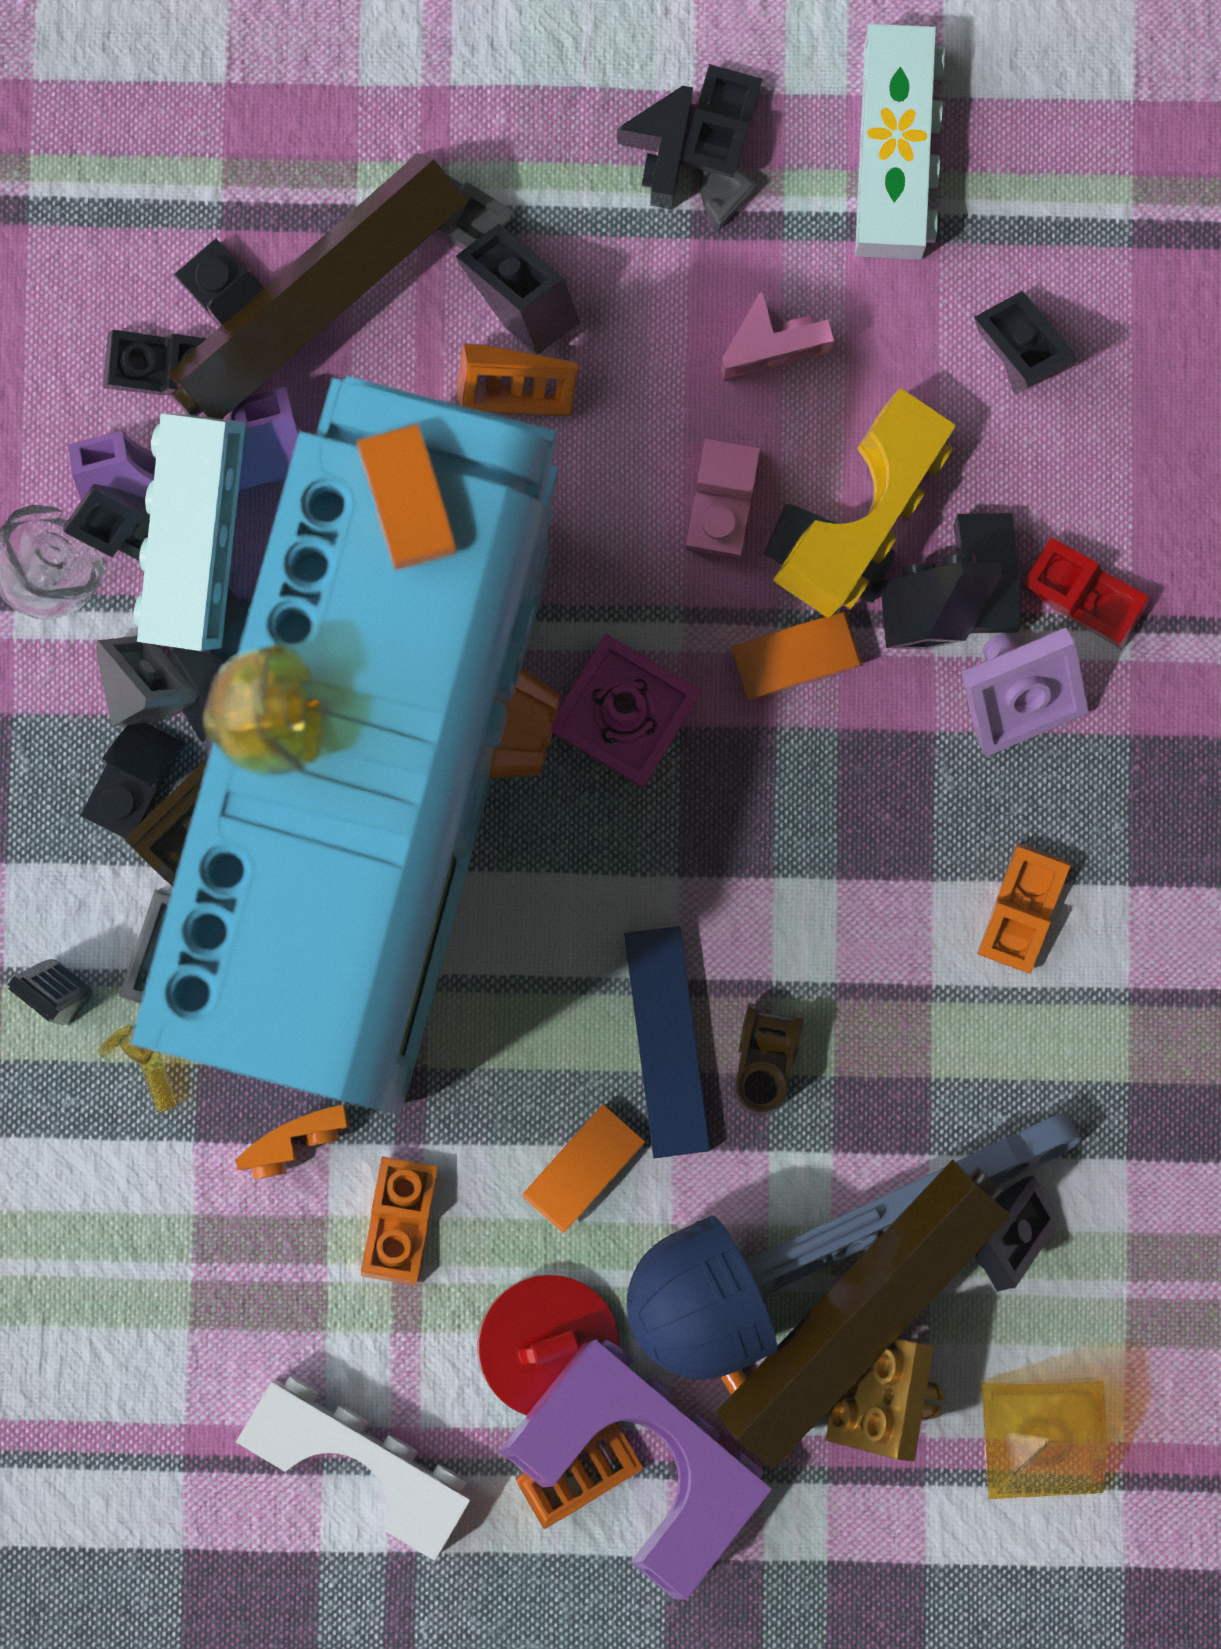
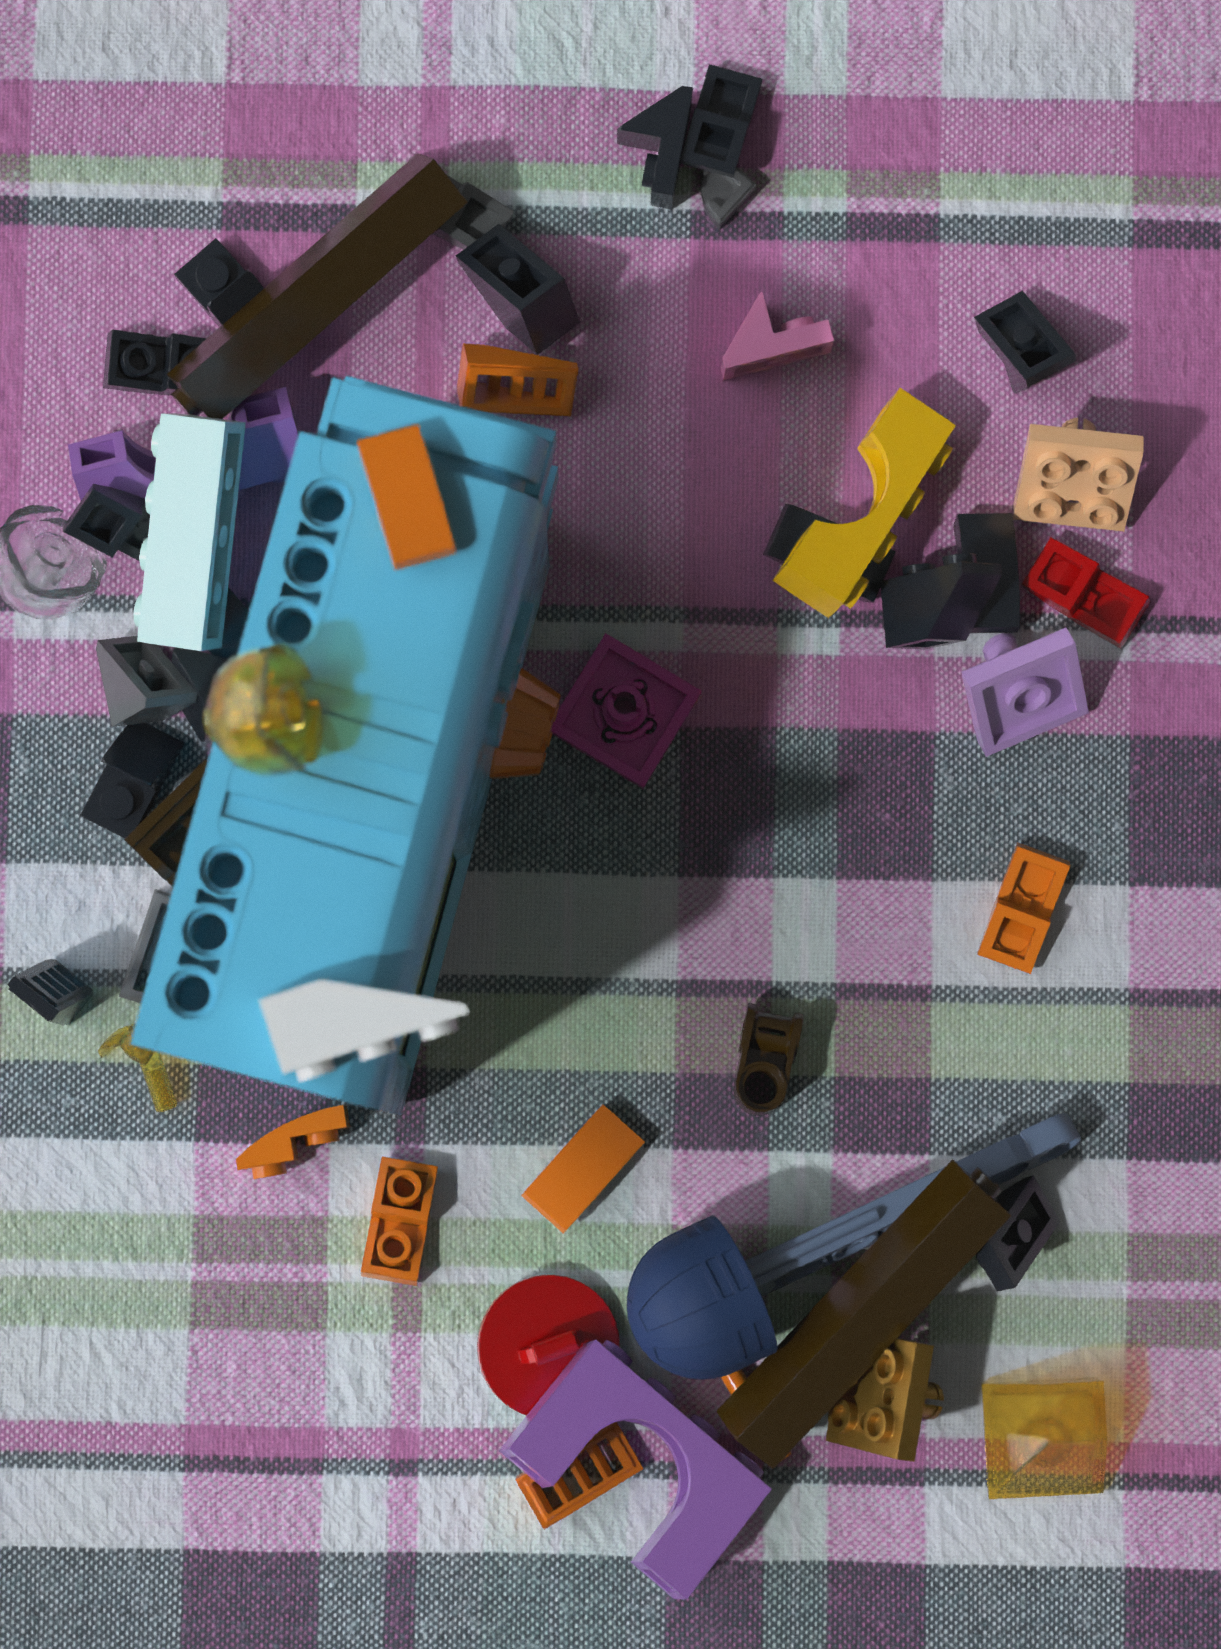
(335, 1018): none -> white slope
(419, 1501): white arch -> none
(666, 1042): dark blue tile -> none
(722, 498): bright pink slope -> none
(797, 656): orange slope -> none
(897, 140): light aqua brick -> none
(1080, 467): none -> light nougat plate

